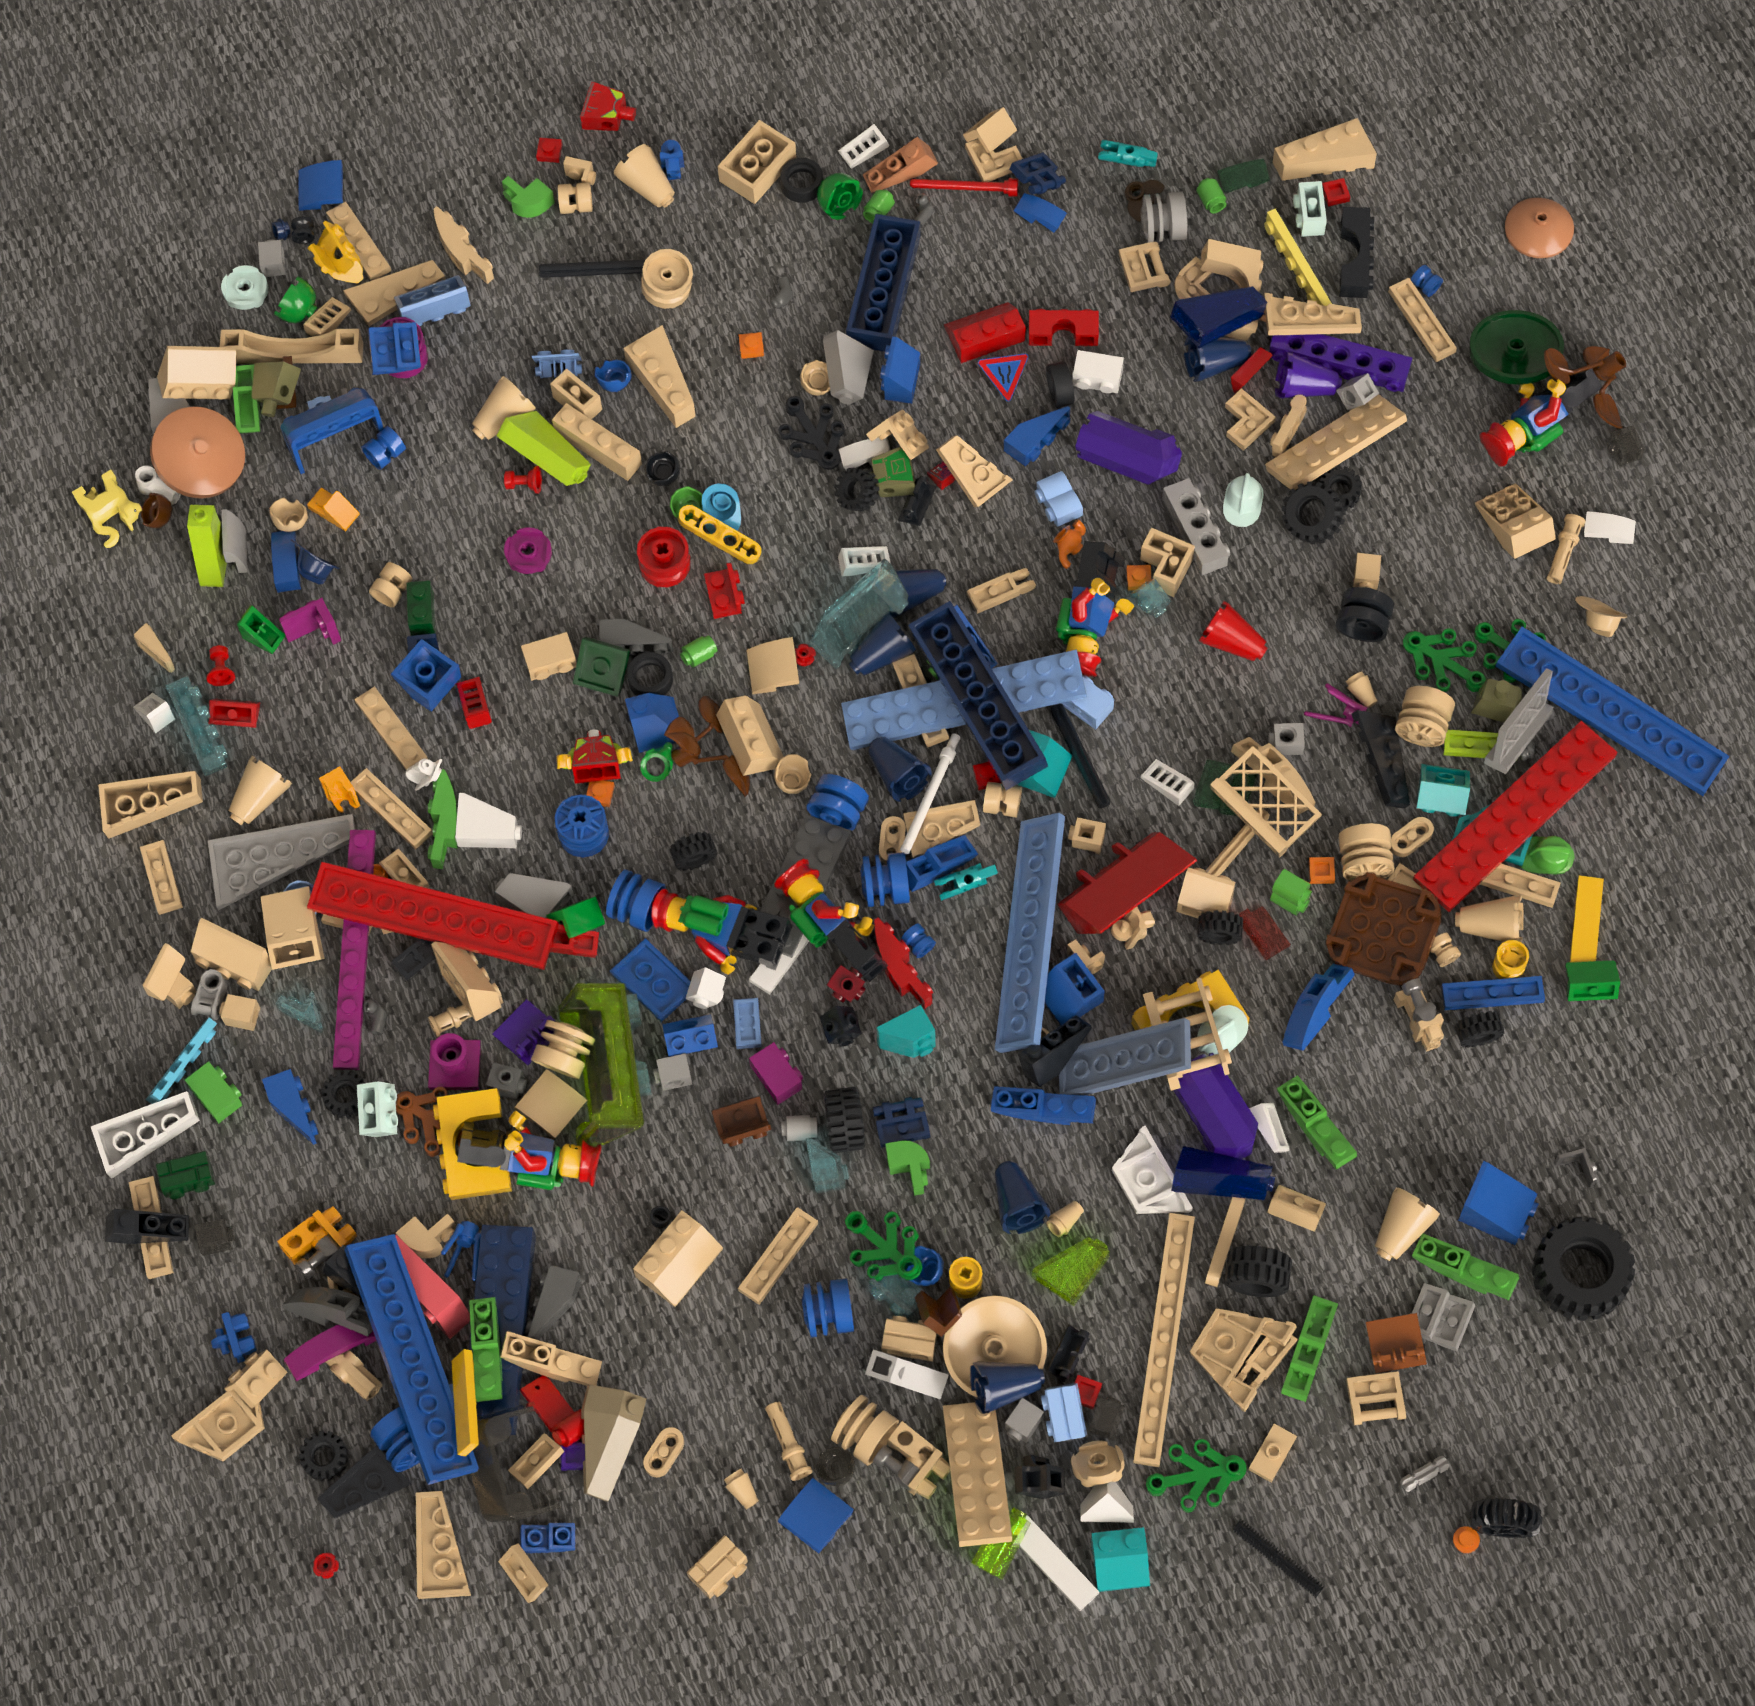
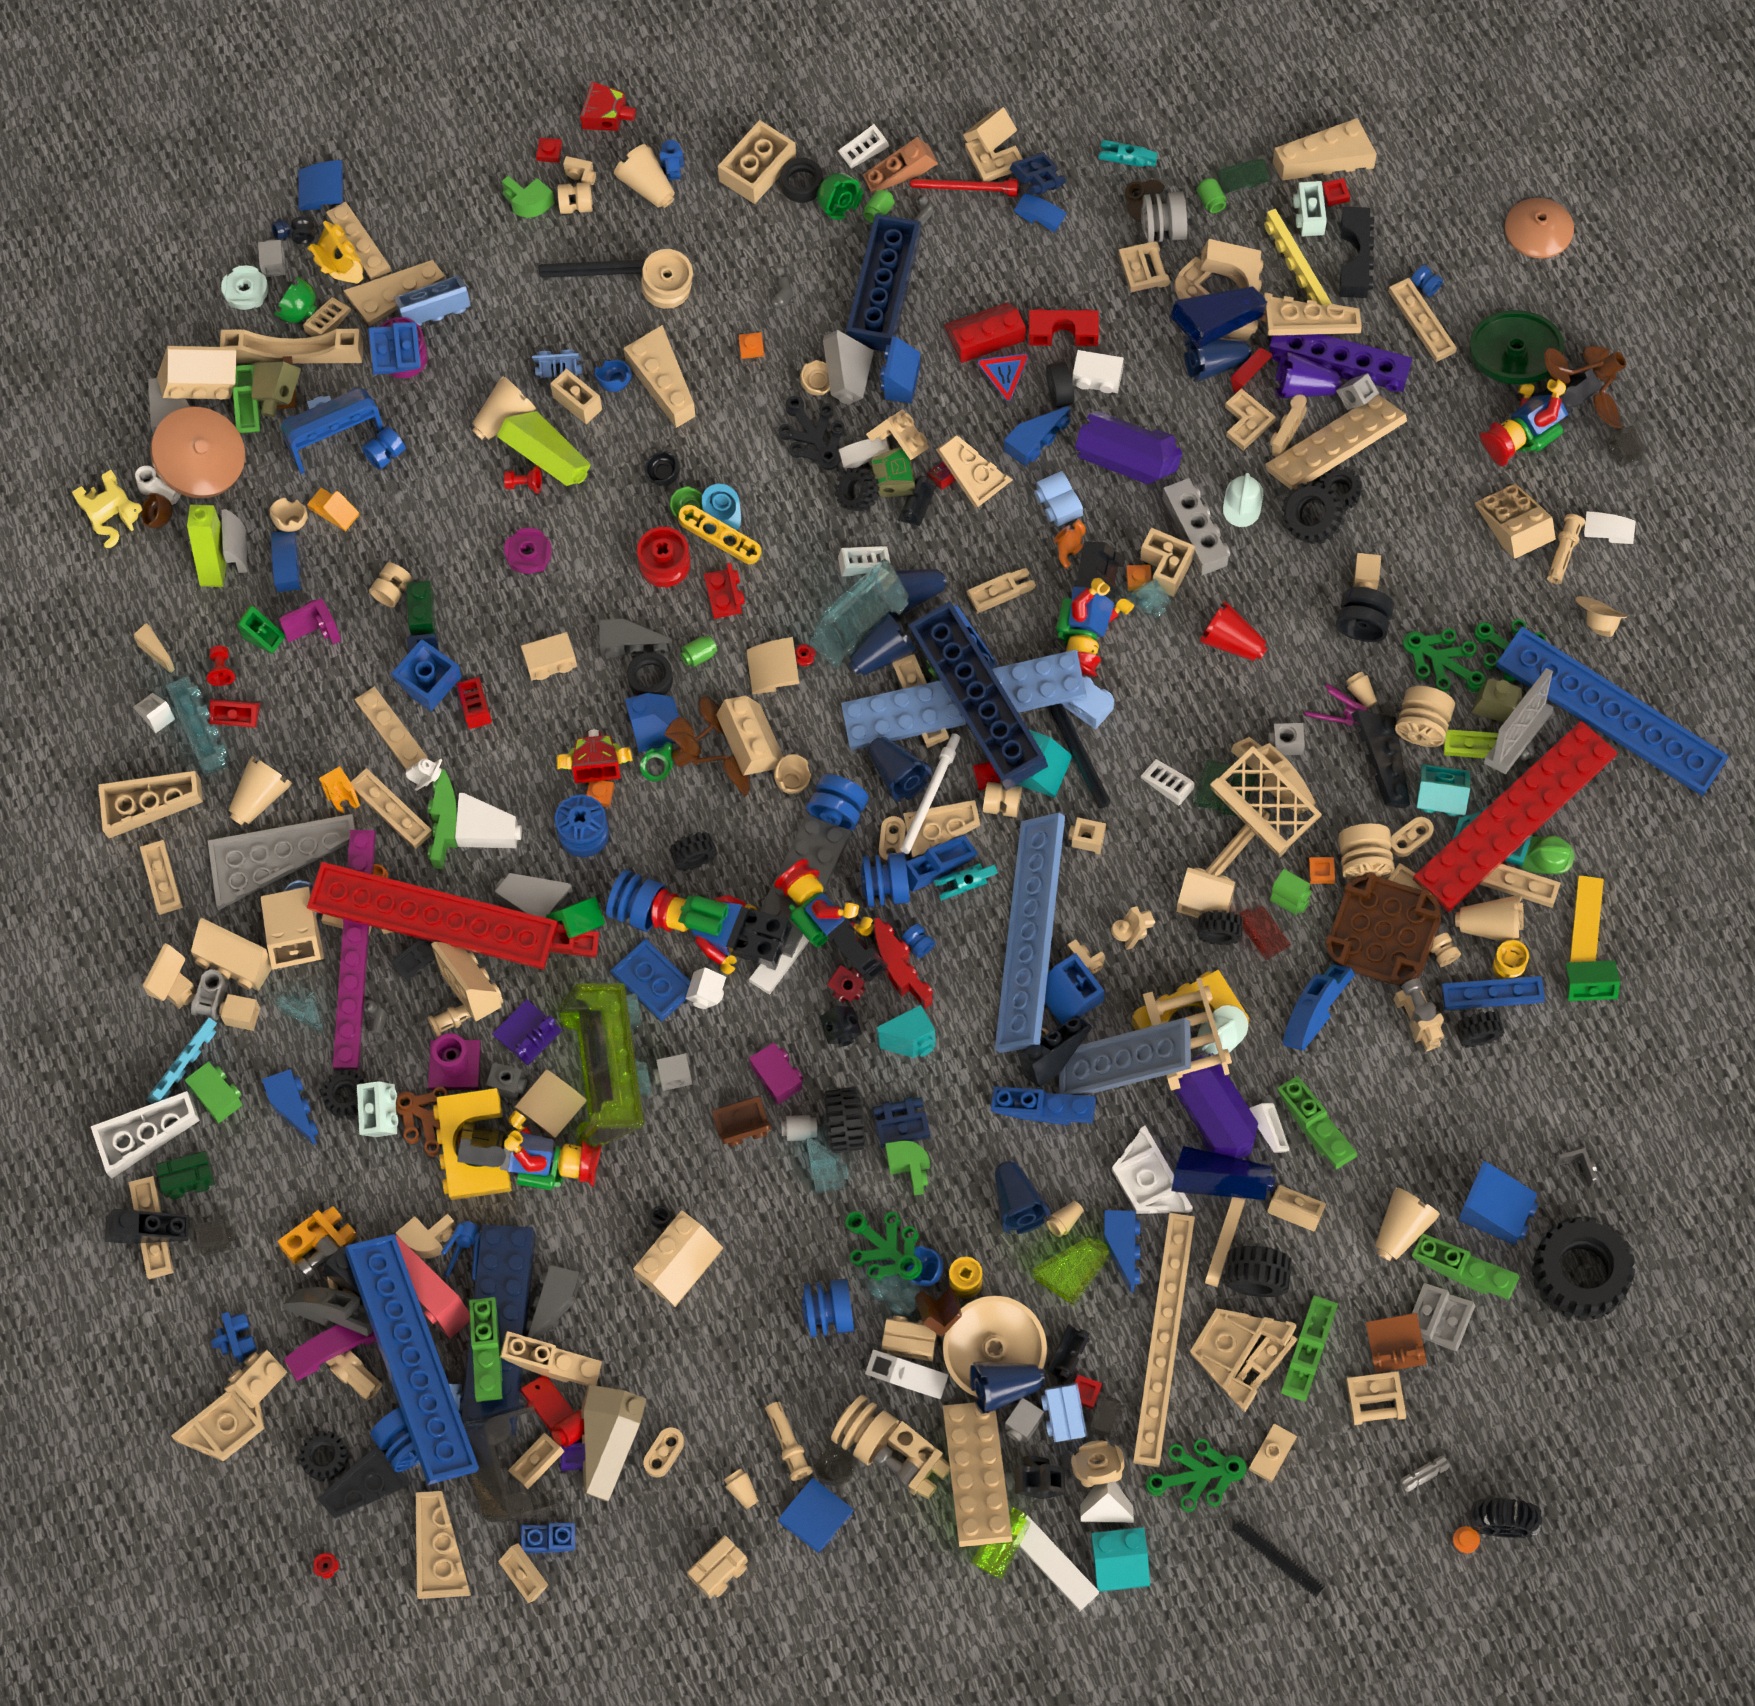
(313, 567): dark blue piece -> none
(402, 870): tan slope -> none
(457, 246): tan slope -> none
(465, 1402): yellow tile -> none
(563, 1049): tan wheel -> none
(597, 442): tan brick -> none
(601, 666): dark green plate -> none
(689, 1035): blue brick -> none
(747, 1023): medium blue plate -> none
(778, 1256): tan plate -> none
(1119, 1237): none -> blue slope
(1124, 883): red piece -> none

